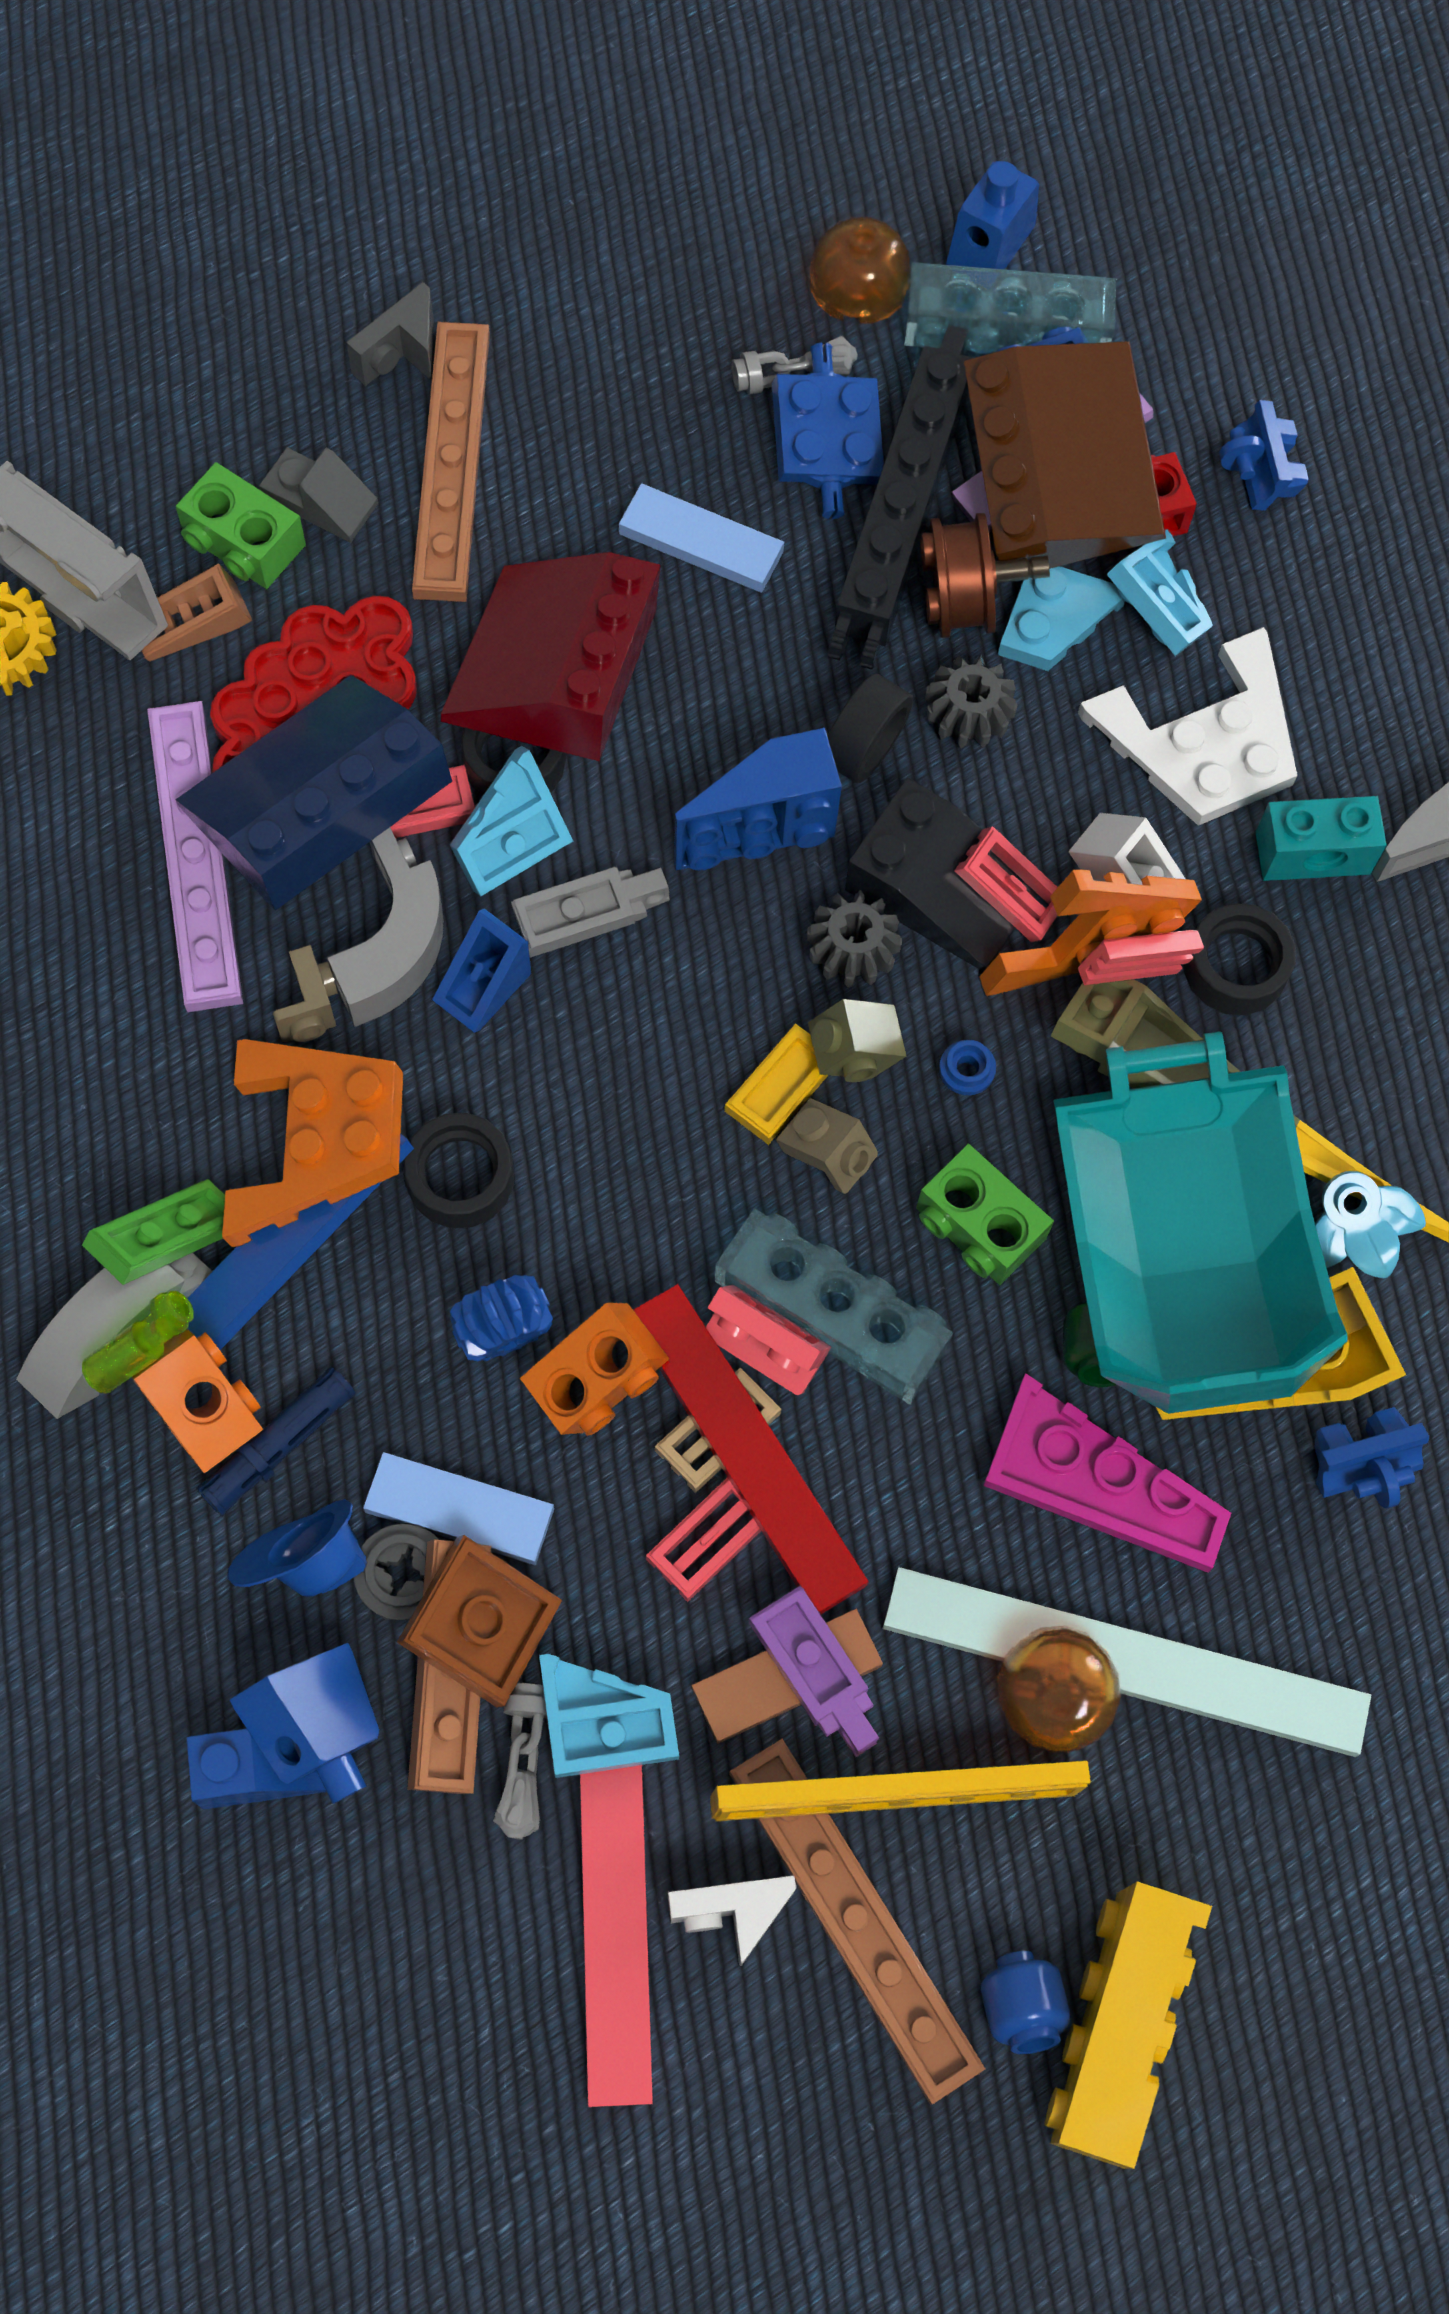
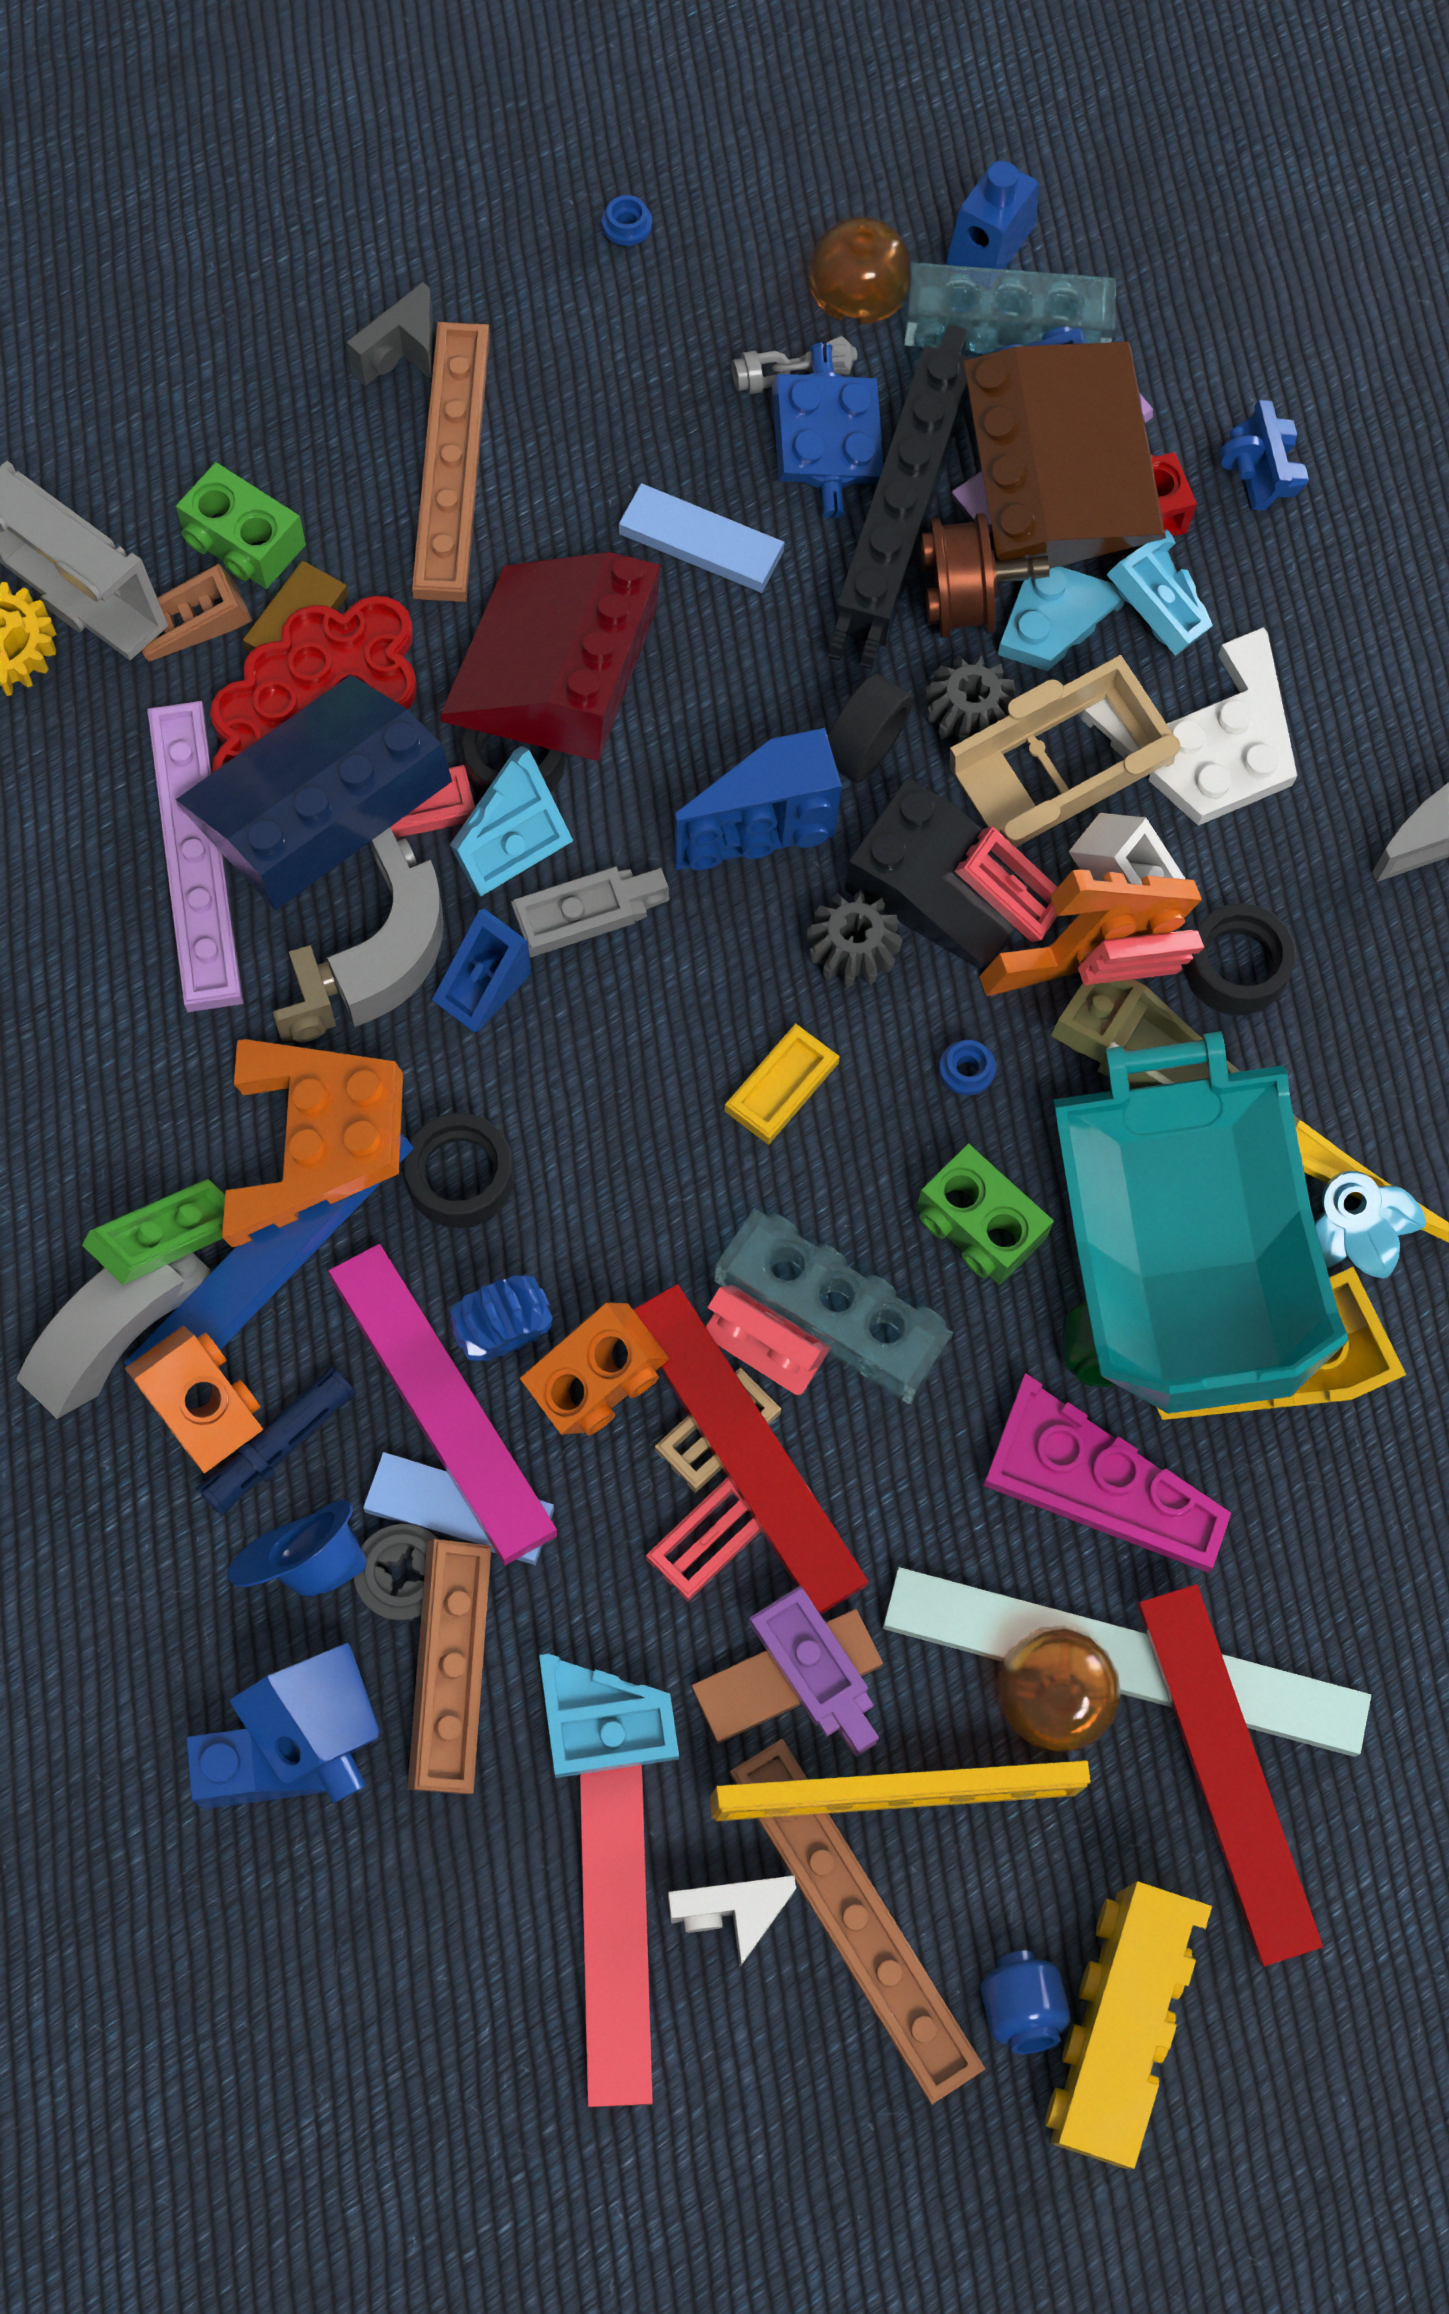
(138, 1344): clear neon green plant -> none
(303, 588): none -> pearl gold tile
(321, 492): dark grey slope -> none
(443, 1405): none -> dark pink tile
(479, 1621): dark orange tile -> none
(518, 1806): light grey piece -> none
(626, 210): none -> blue plate
(829, 1143): dark tan bracket -> none
(857, 1039): olive brick -> none
(997, 791): none -> tan piece
(1229, 1776): none -> red tile
(1320, 838): teal brick -> none
(1372, 1464): blue hips -> none

